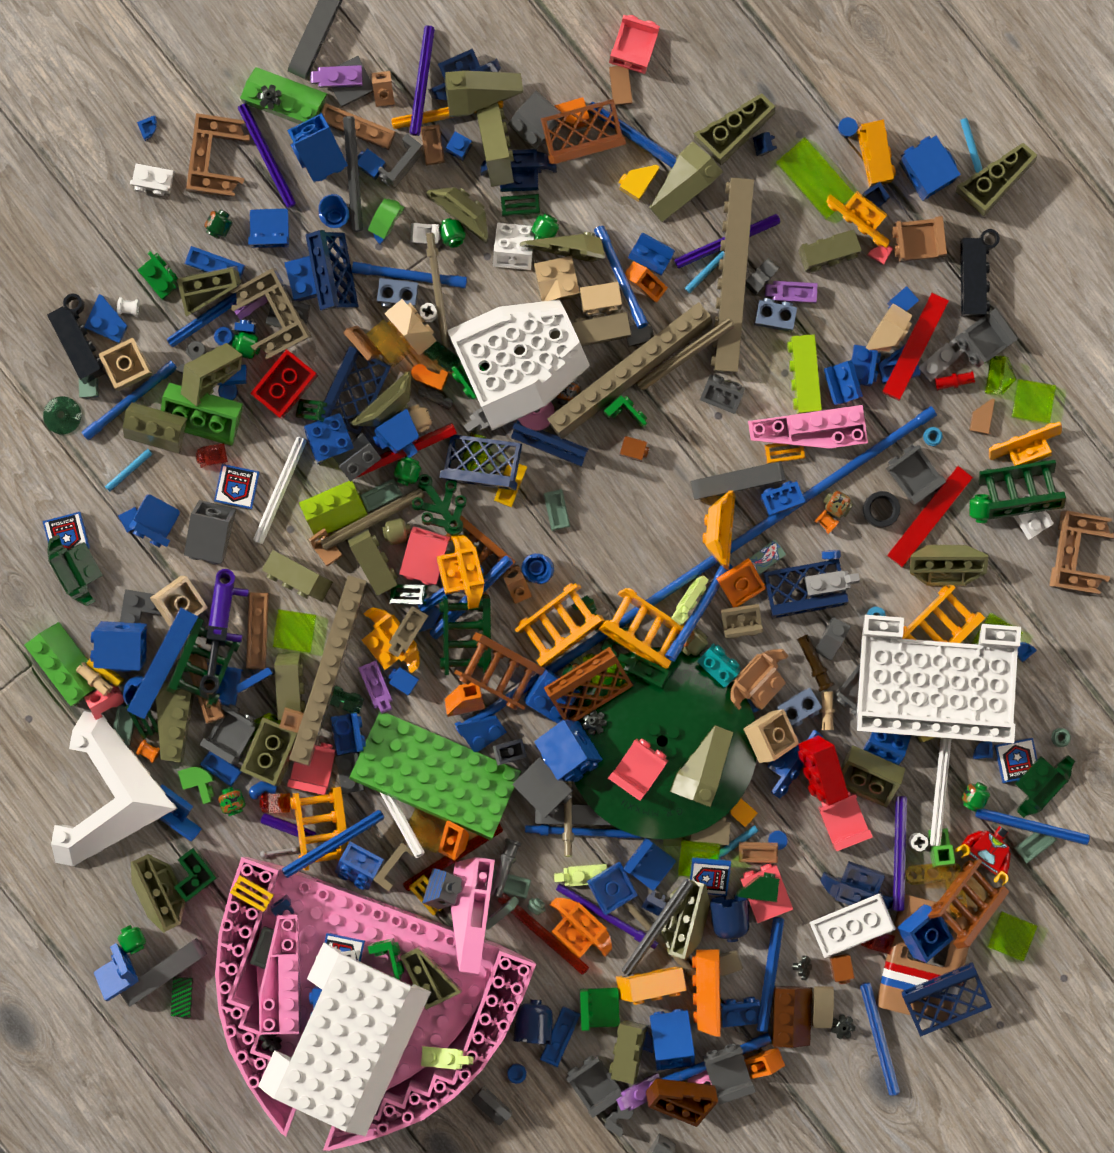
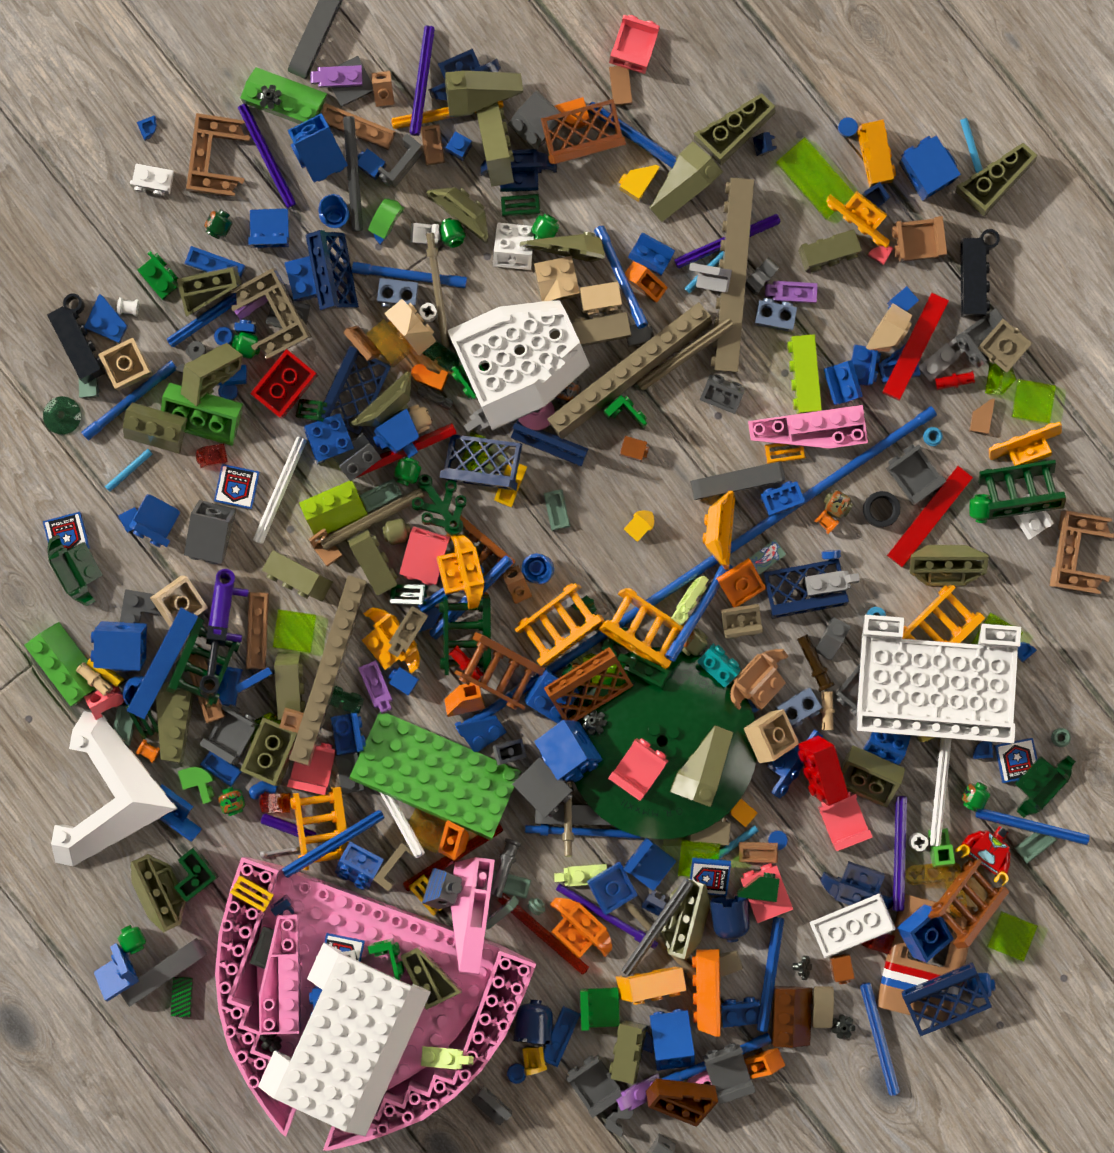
(461, 658): none -> red pin
(533, 1060): none -> yellow tile
(640, 524): none -> yellow tile
(712, 277): none -> light grey panel
(987, 982): none -> blue head
(1004, 345): none -> dark tan plate

